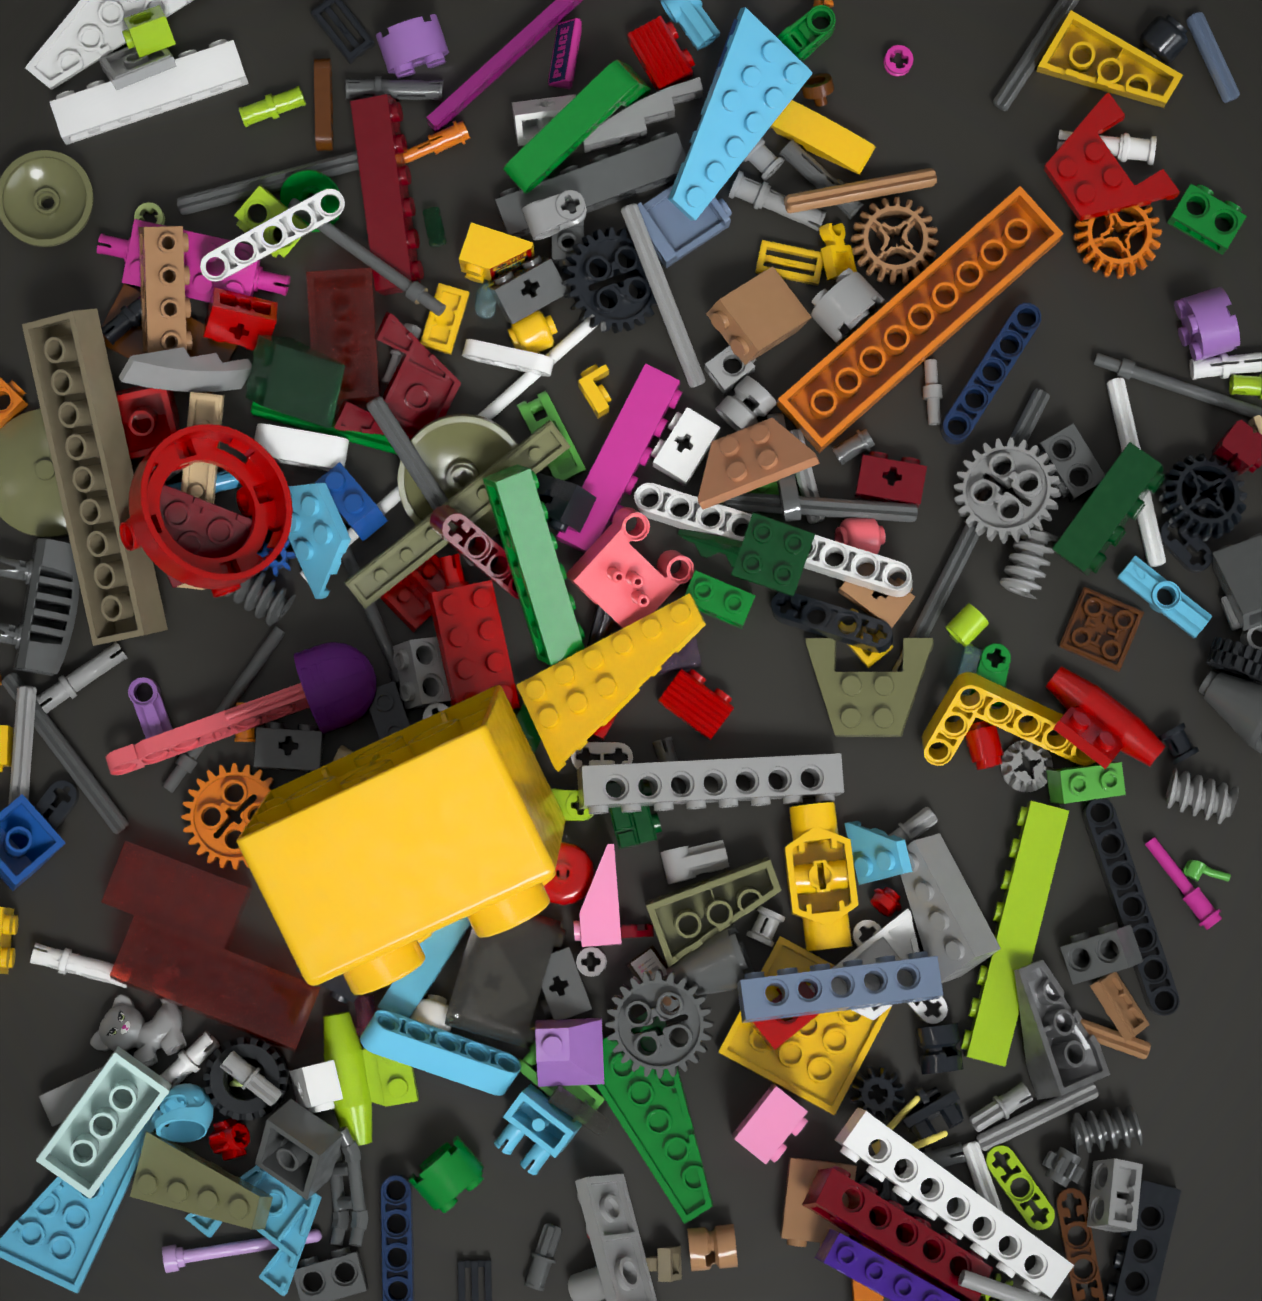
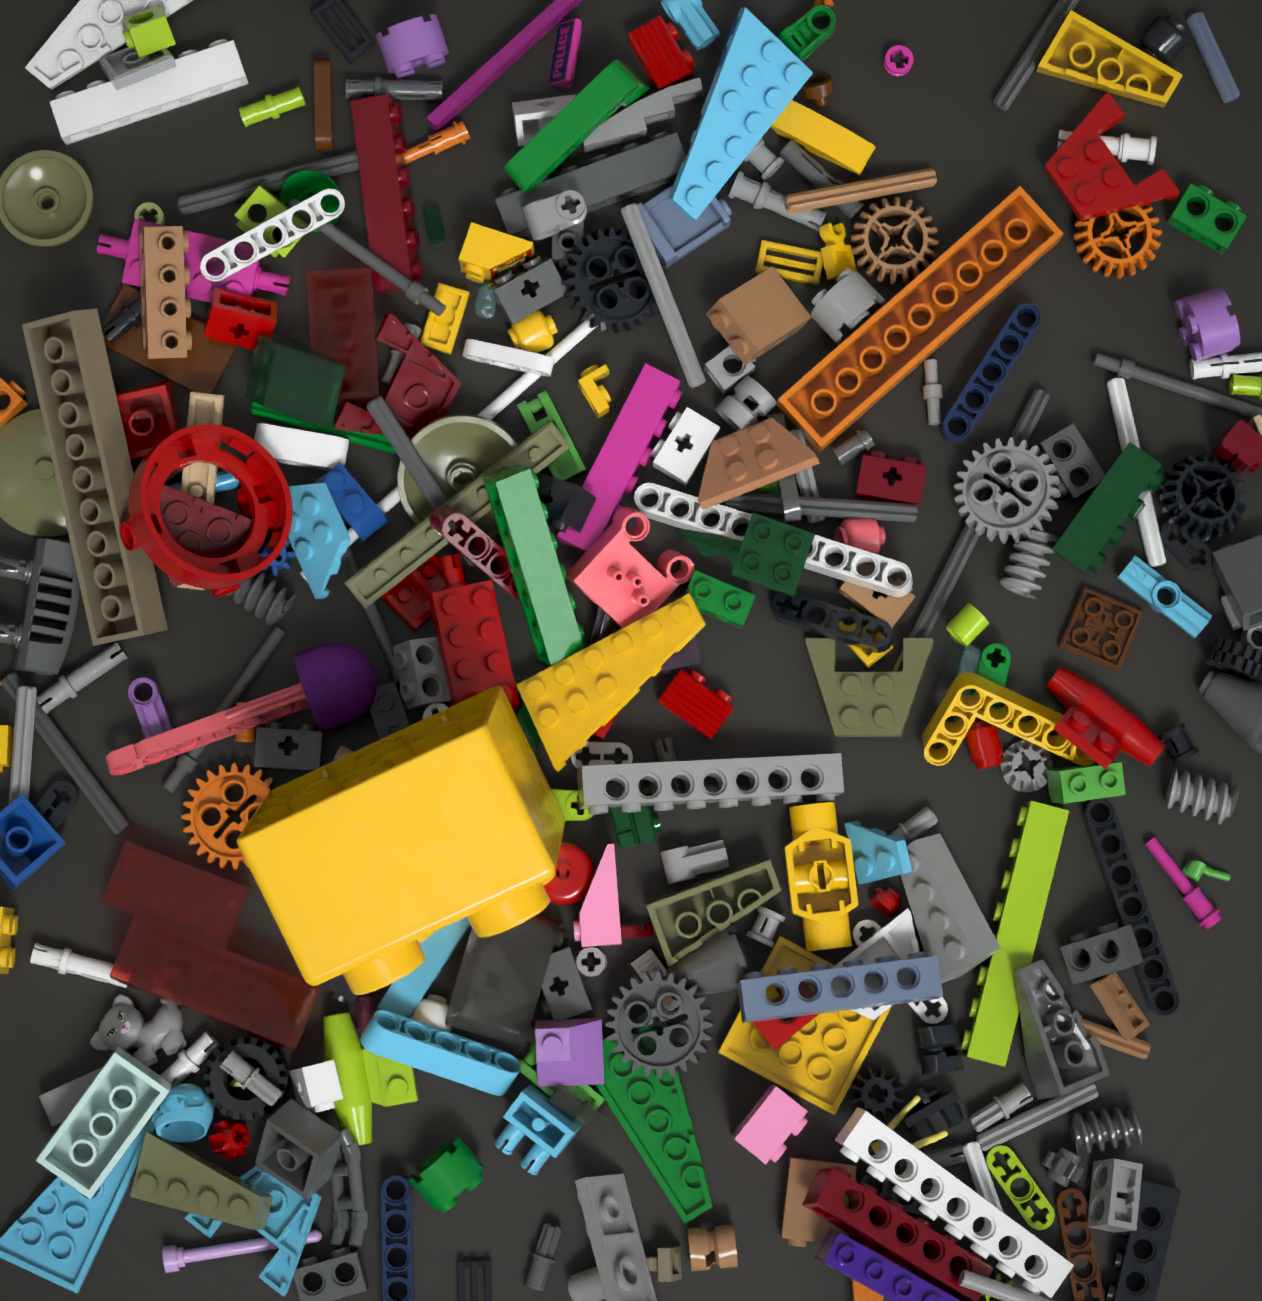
(179, 372): light grey slope -> none

